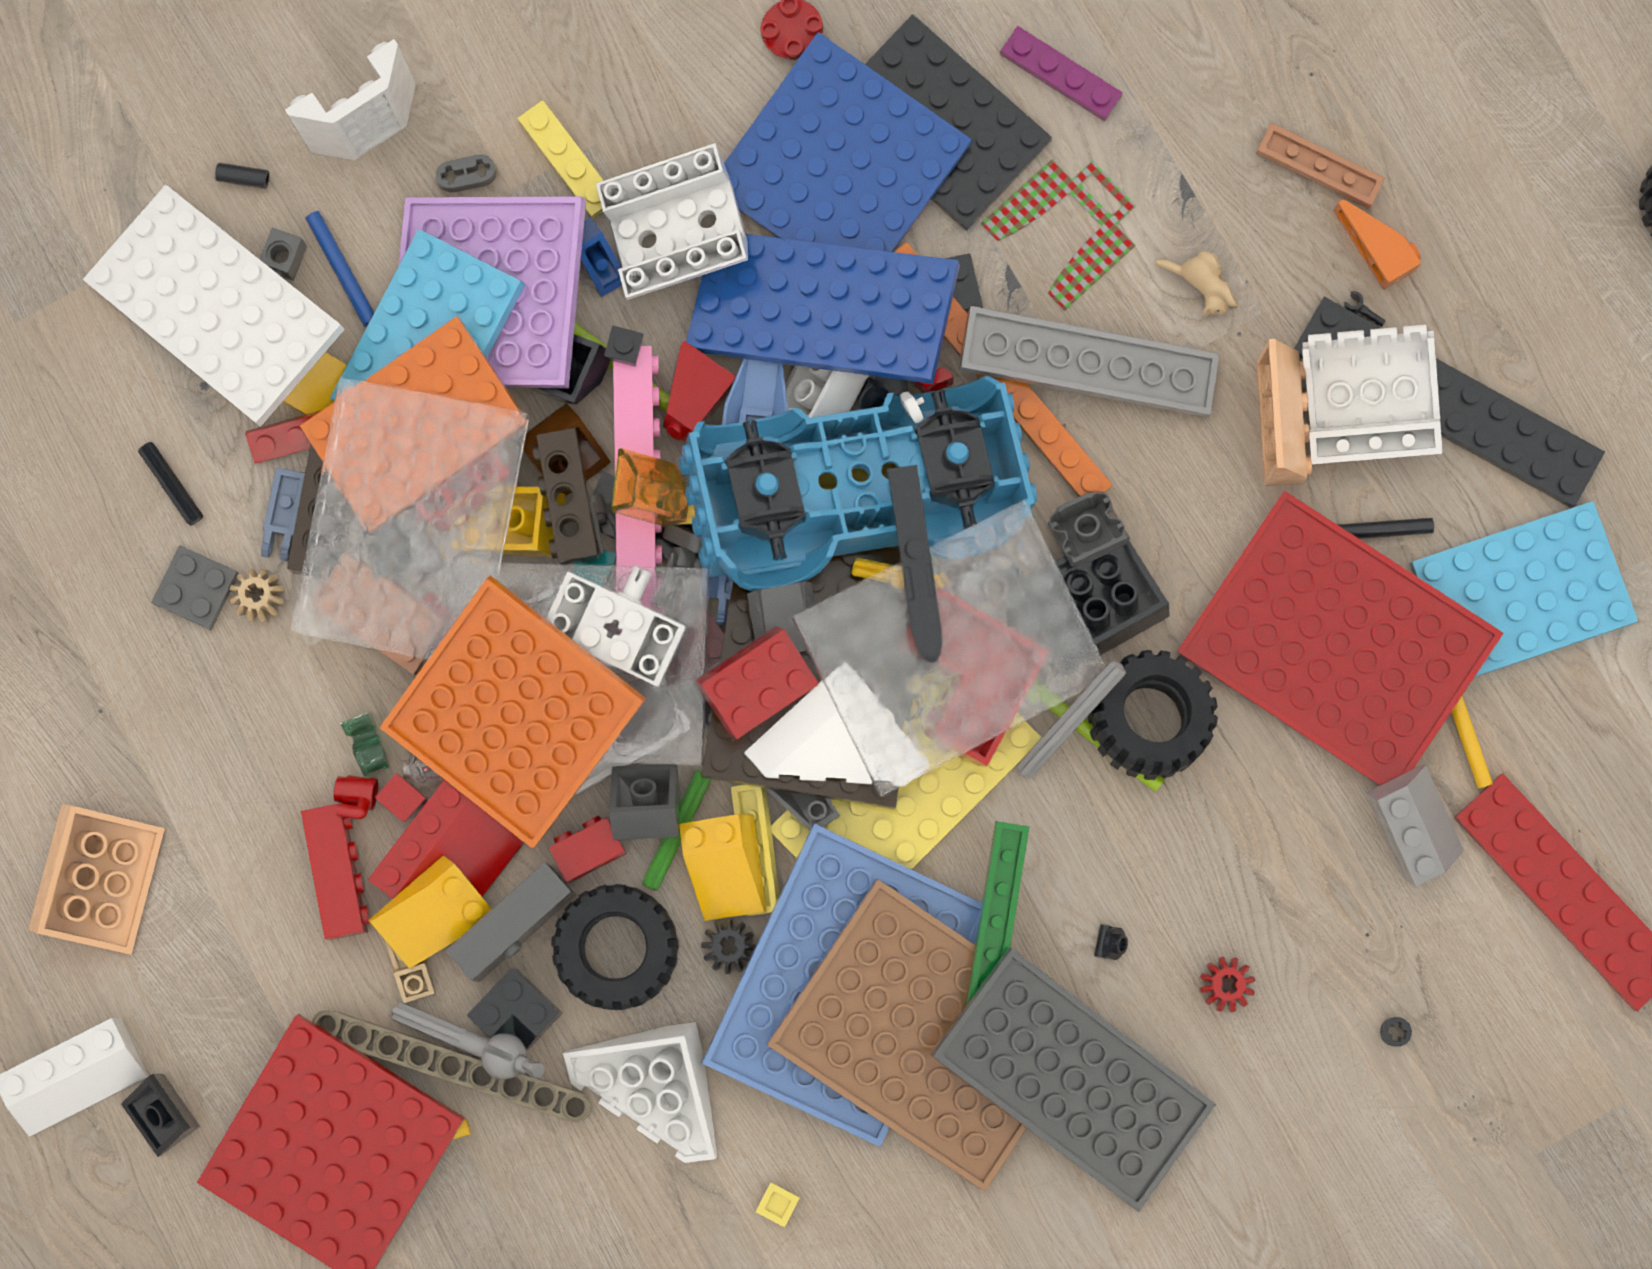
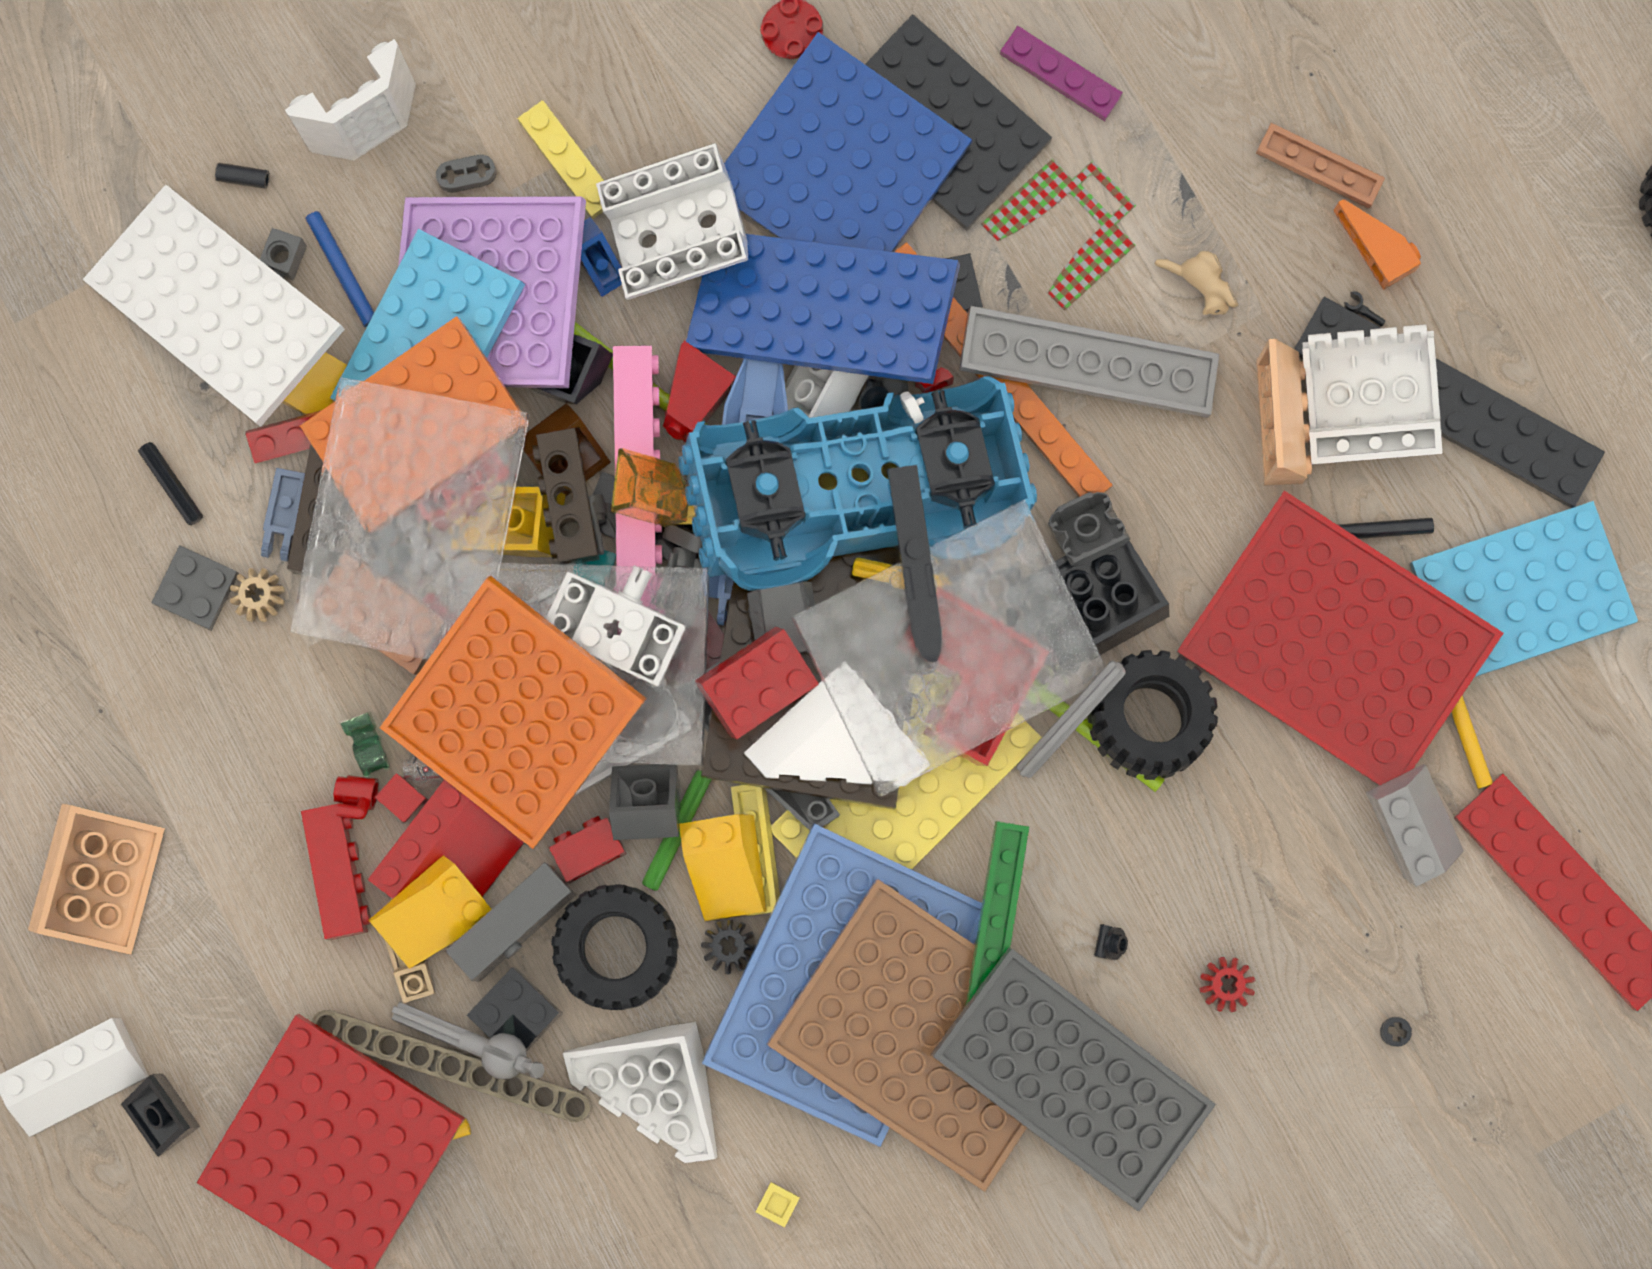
(623, 346): black plate -> none

